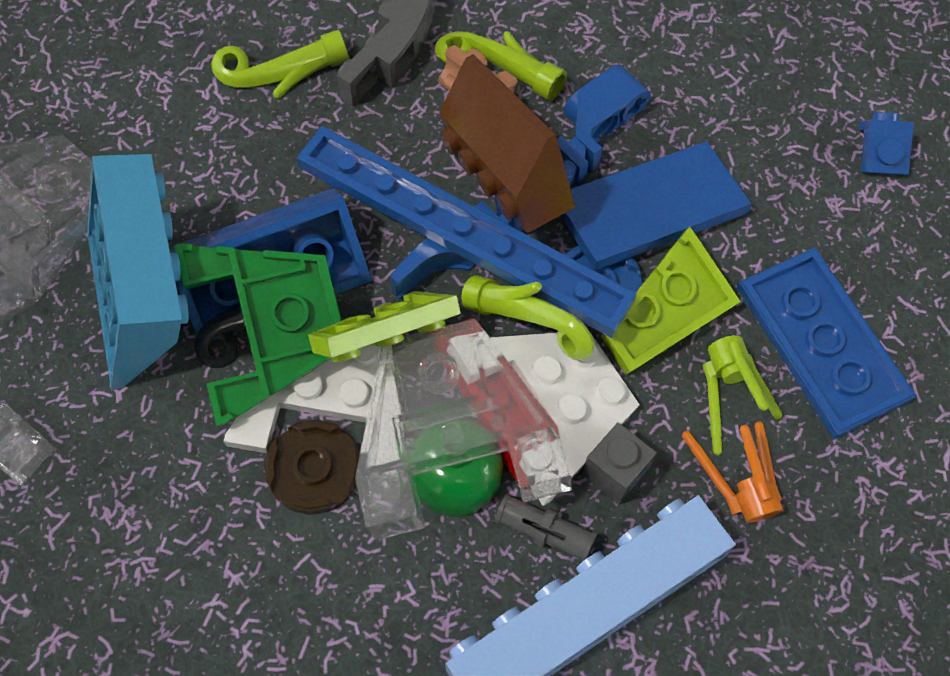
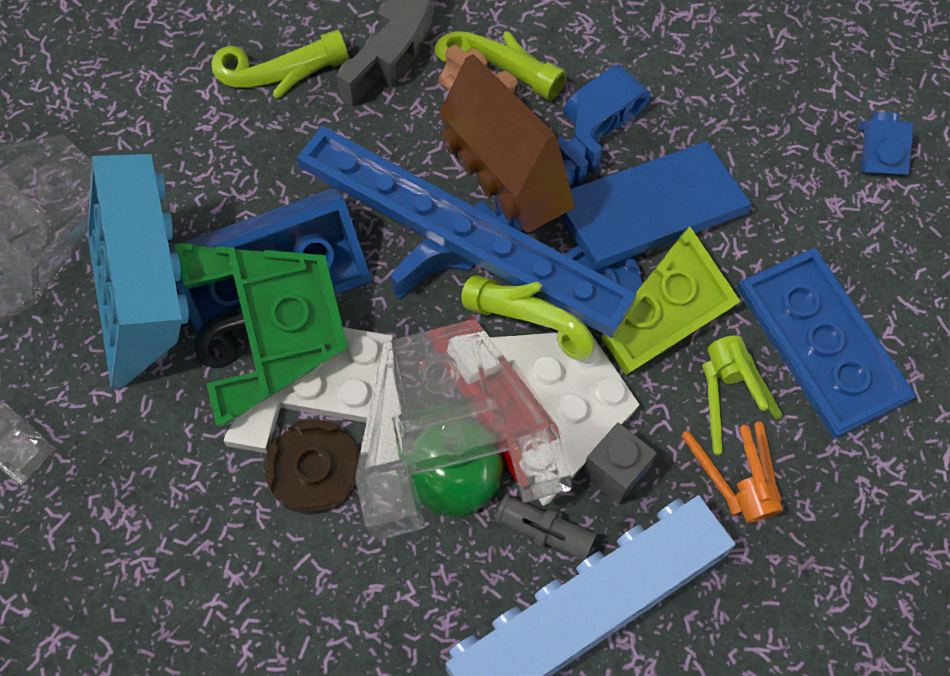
(418, 311): lime wing -> none

